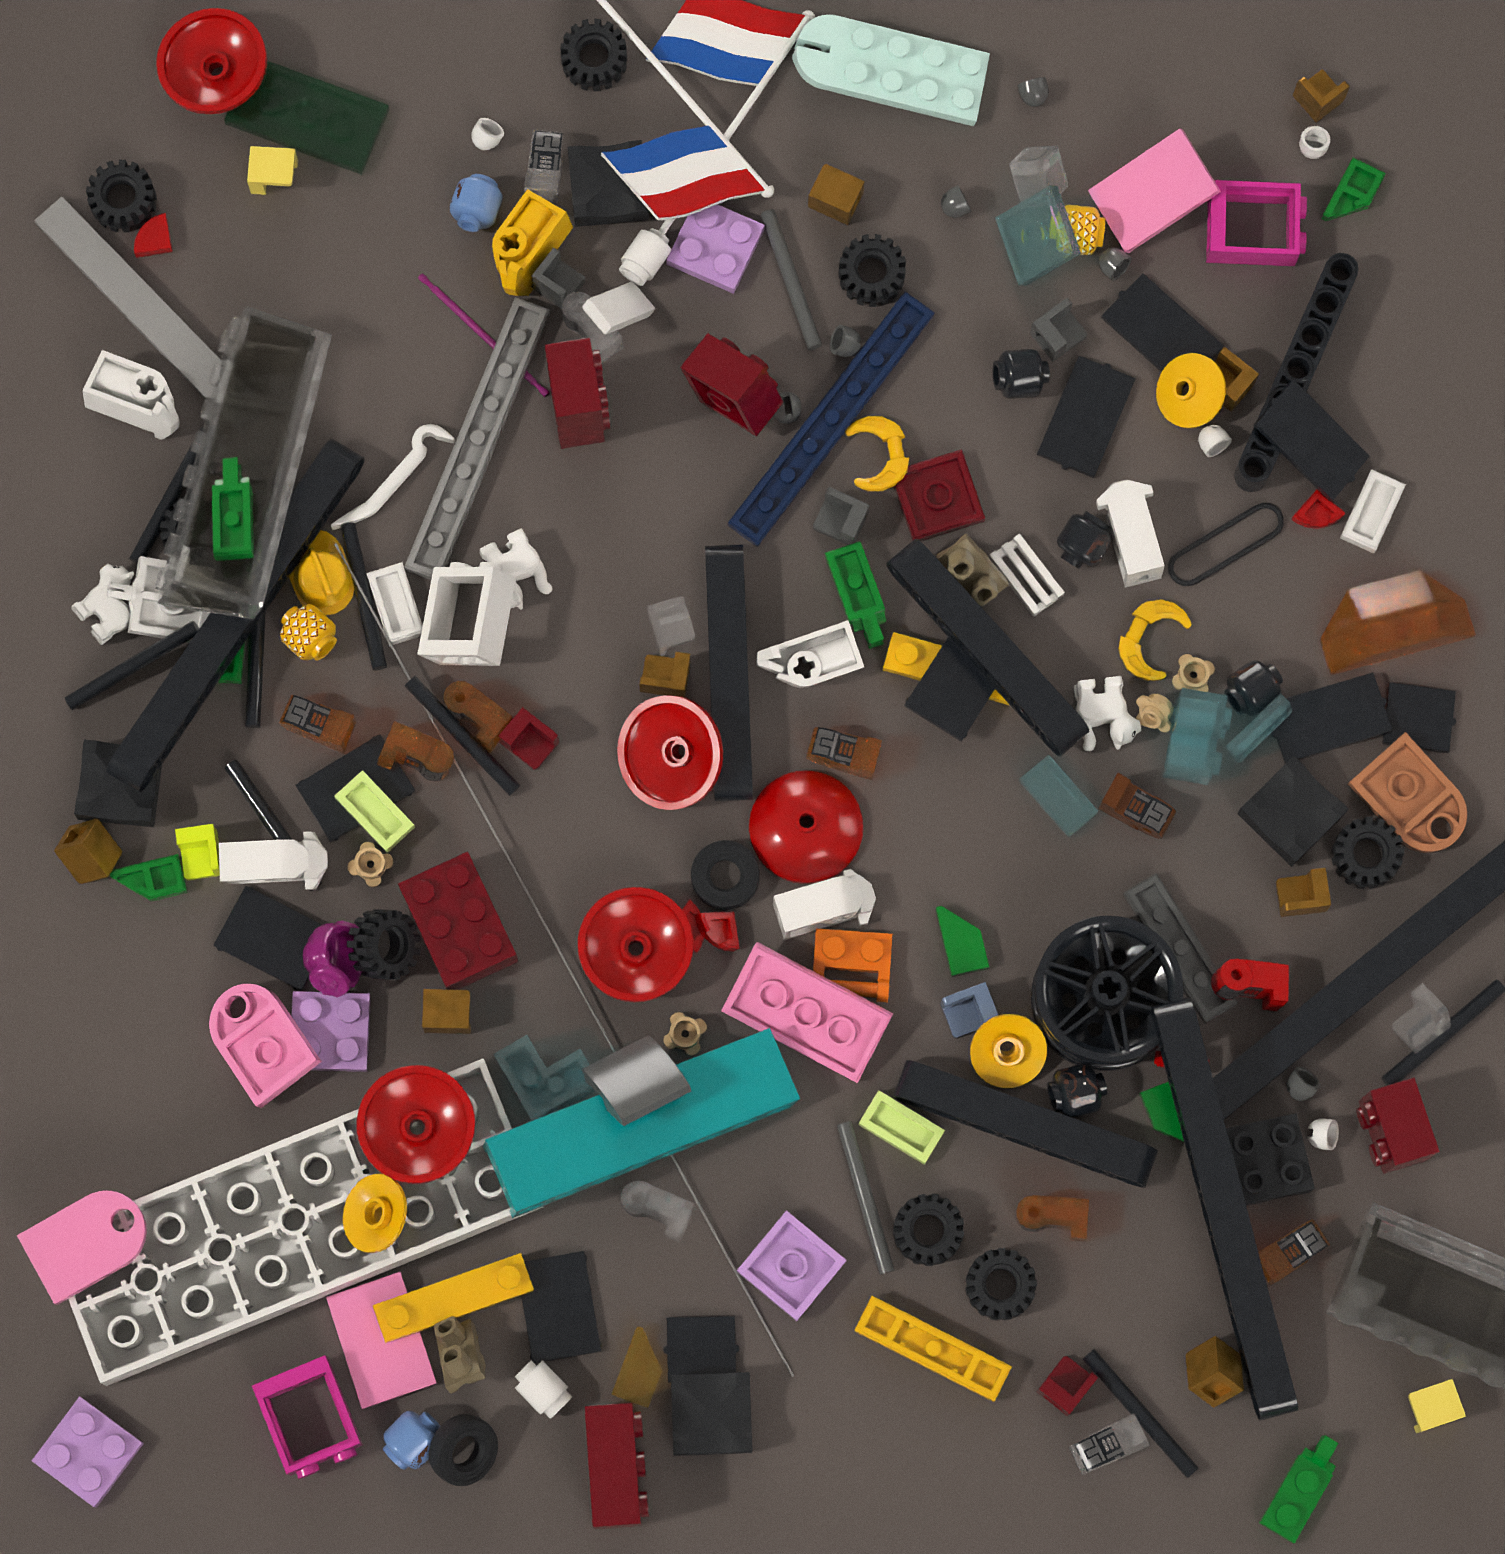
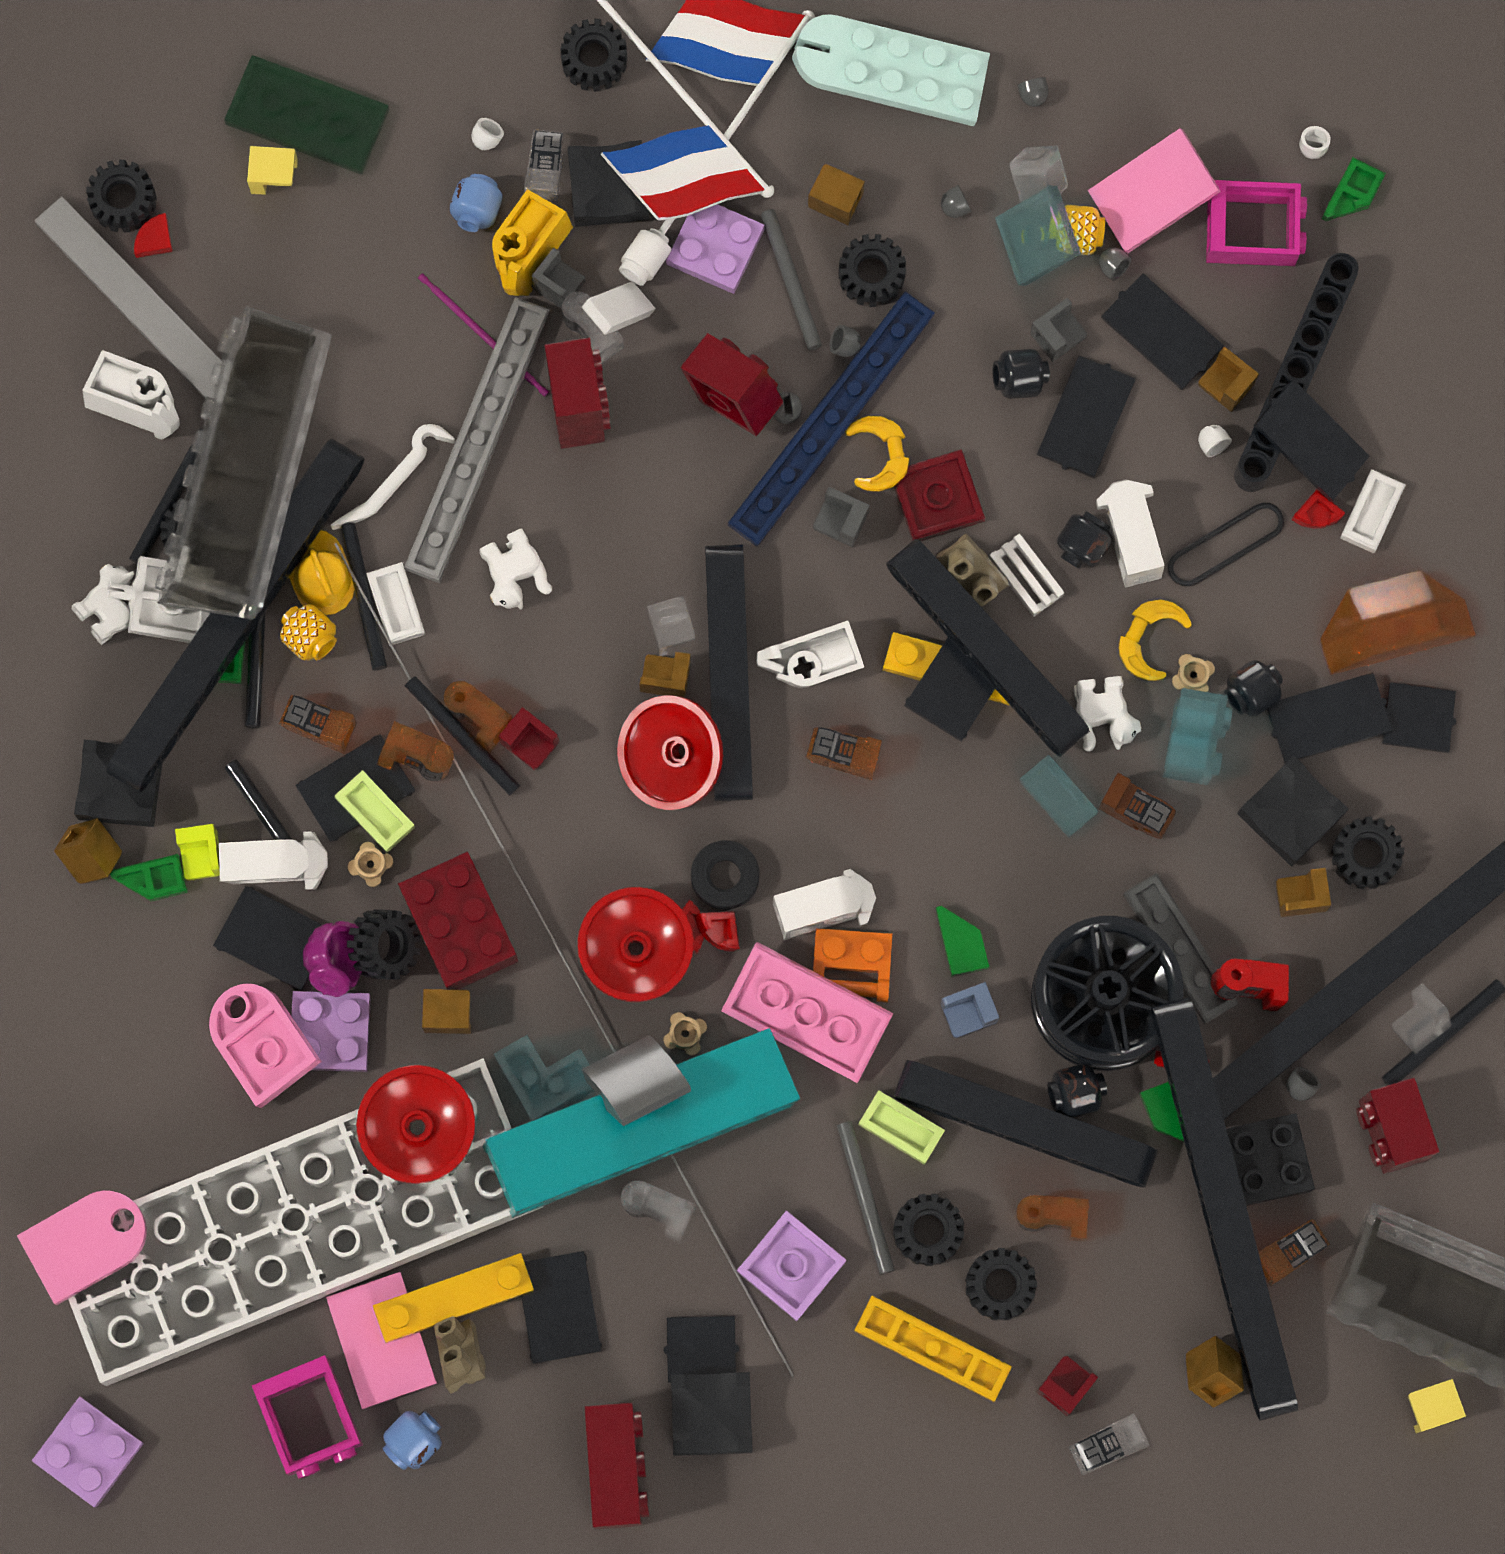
(132, 665): black bar -> none
(200, 45): red dish -> none
(232, 514): green hinge -> none
(374, 1213): yellow dish -> none
(445, 1441): black tyre -> none
(491, 617): white window -> none
(542, 1388): white brick -> none
(639, 1372): clear yellow tile -> none
(801, 852): red dish -> none
(858, 591): green hinge -> none
(1009, 1067): yellow dish -> none
(1142, 1414): black bar -> none
(1155, 712): tan plate -> none
(1205, 391): yellow dish -> none
(1259, 728): clear light blue tile -> none
(1300, 1491): green hinge -> none
(1319, 94): pearl gold panel -> none
(1324, 1134): white hinge -> none
(1410, 794): nougat tile -> none

